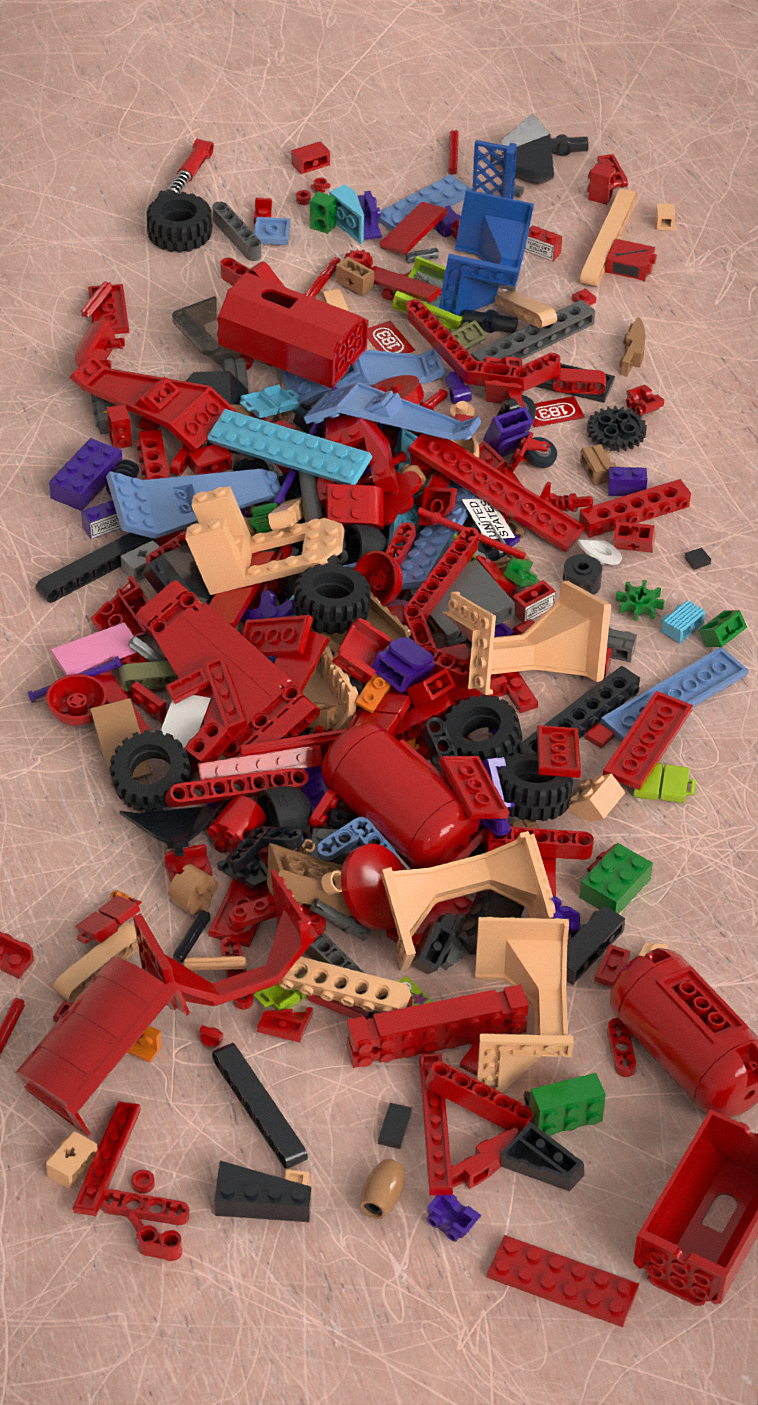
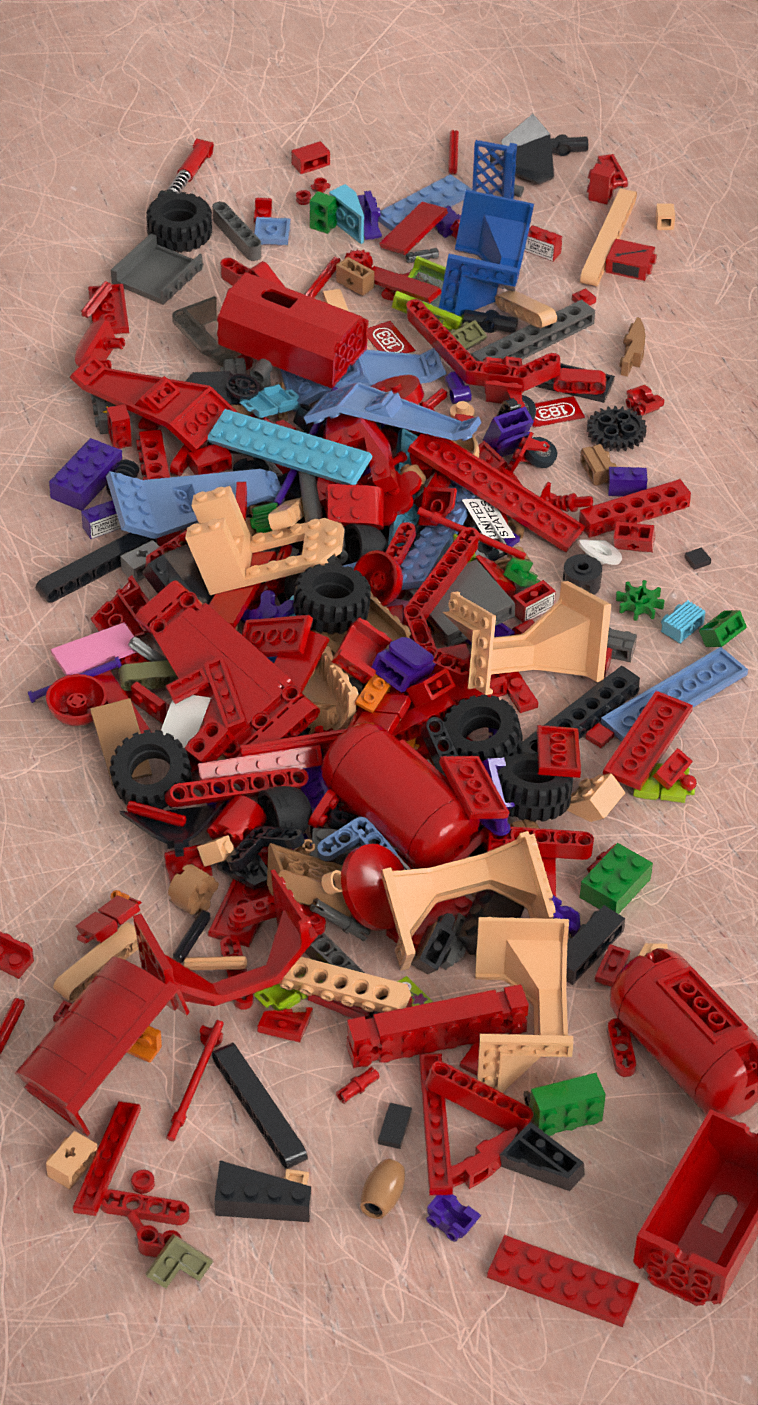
(155, 270): none -> dark grey panel
(156, 813): none -> red axle
(176, 1256): none -> olive plate
(179, 1117): none -> red bar
(215, 850): none -> light nougat brick
(241, 497): none -> red beam
(242, 386): none -> black wheel
(261, 373): none -> dark grey piece
(357, 1085): none -> red pin
(674, 769): none -> red plate

